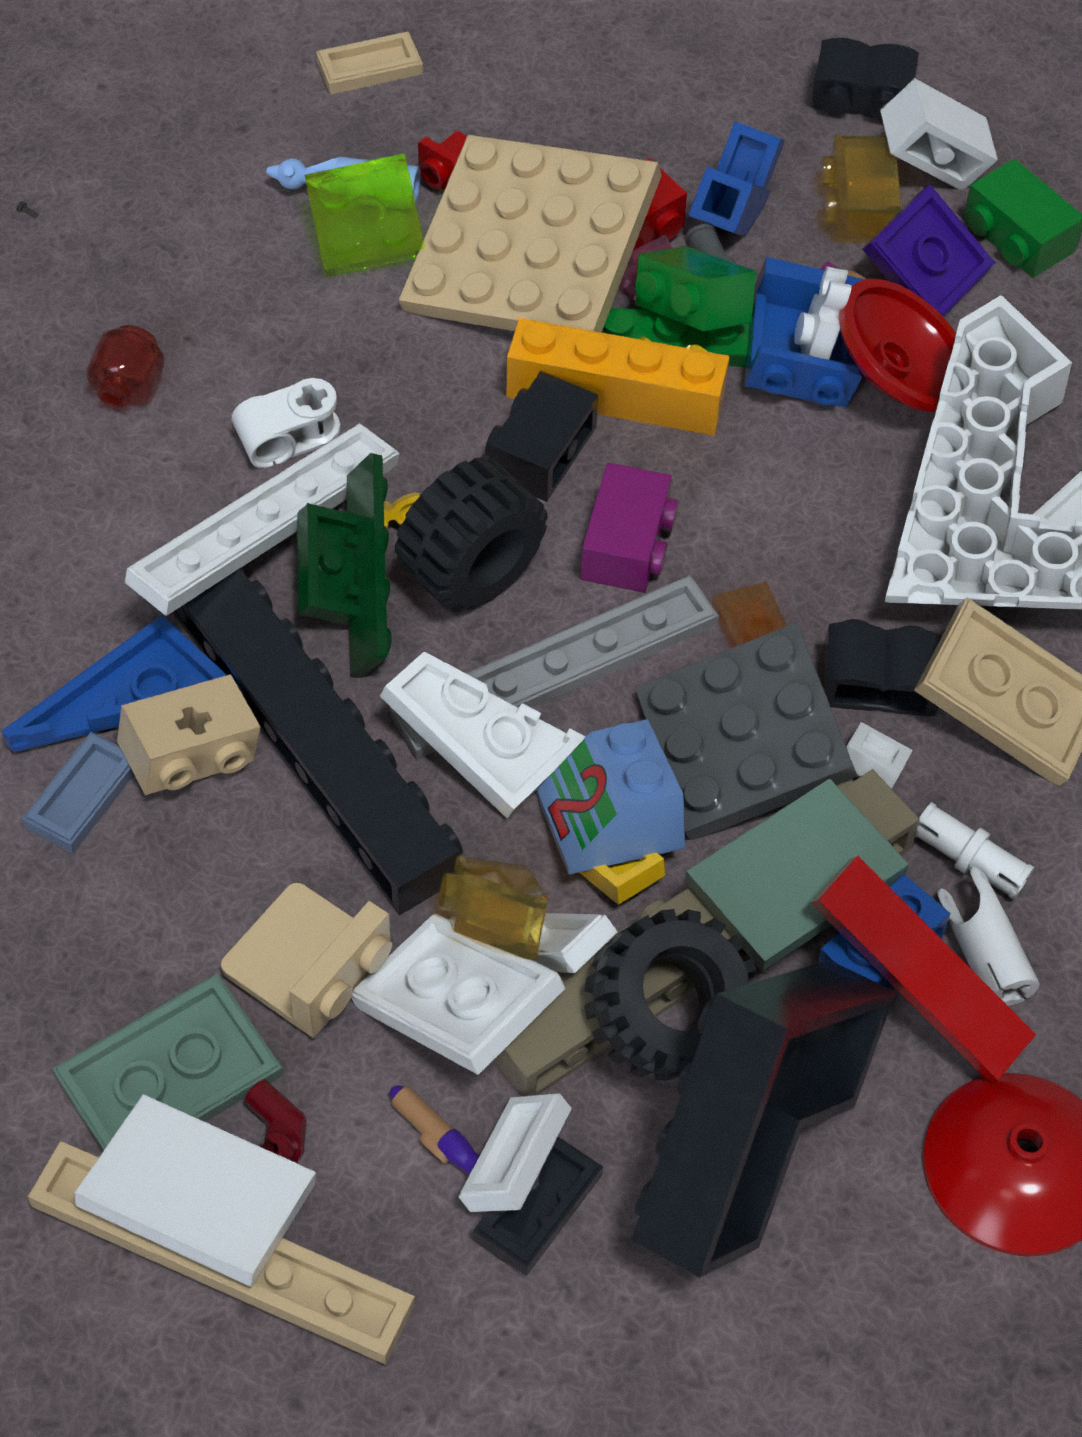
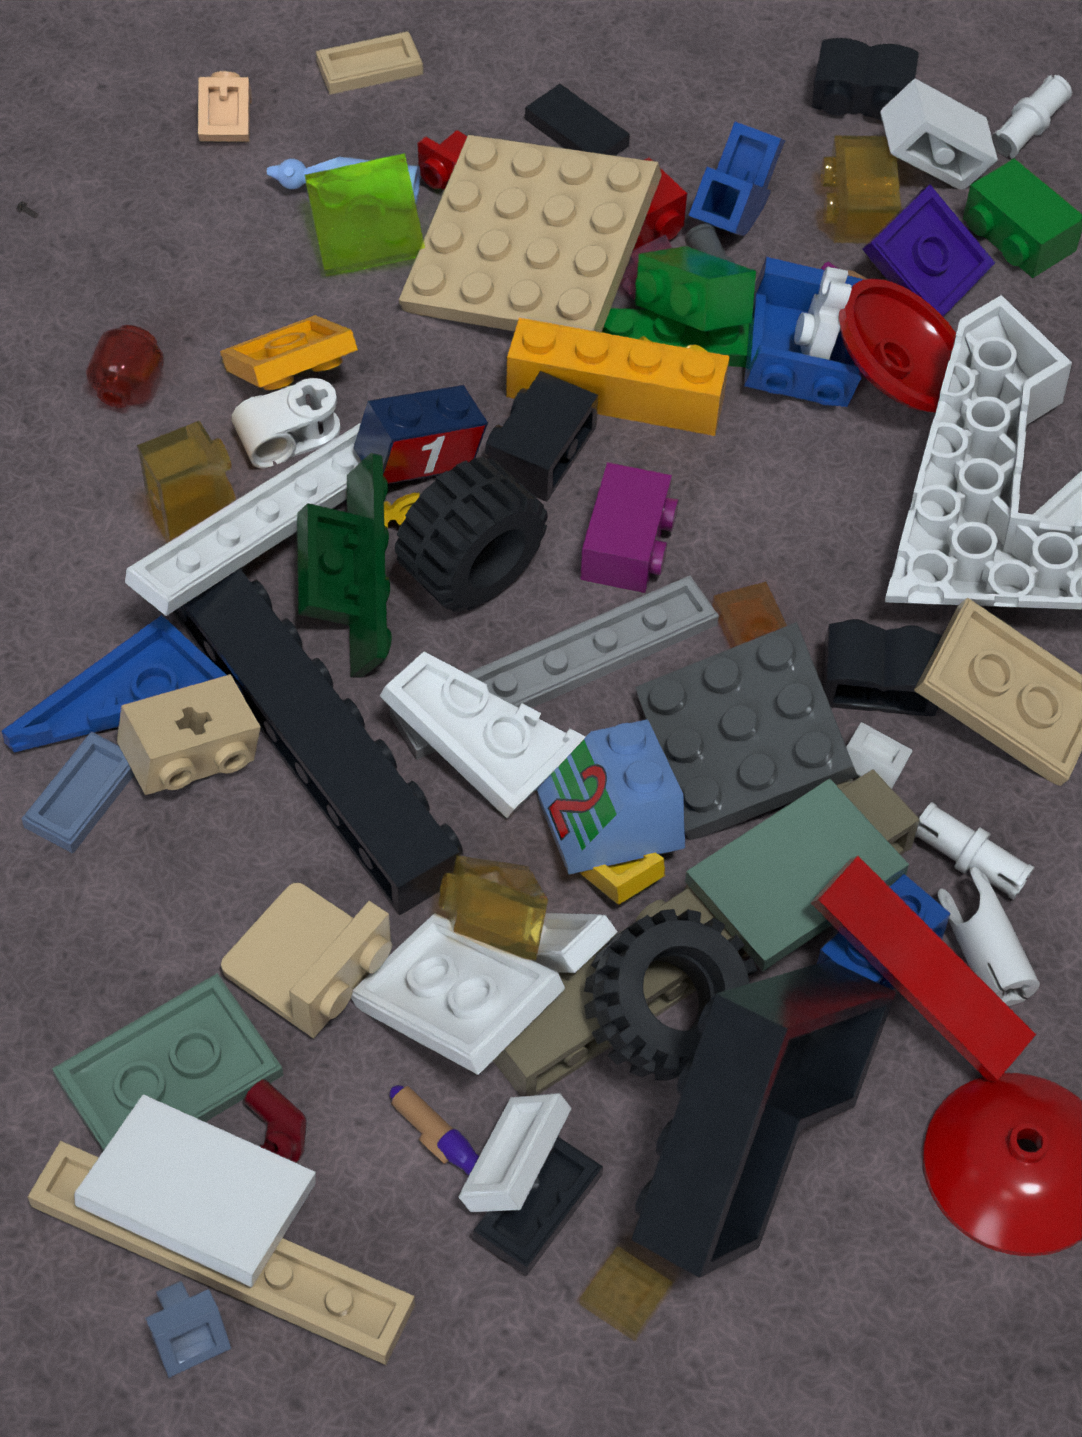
(185, 478): none -> clear yellow brick
(187, 1329): none -> sand blue tile
(224, 108): none -> light nougat bracket
(278, 355): none -> light orange plate
(421, 432): none -> dark blue brick
(575, 123): none -> black tile
(626, 1293): none -> clear yellow tile
(1031, 116): none -> white pin

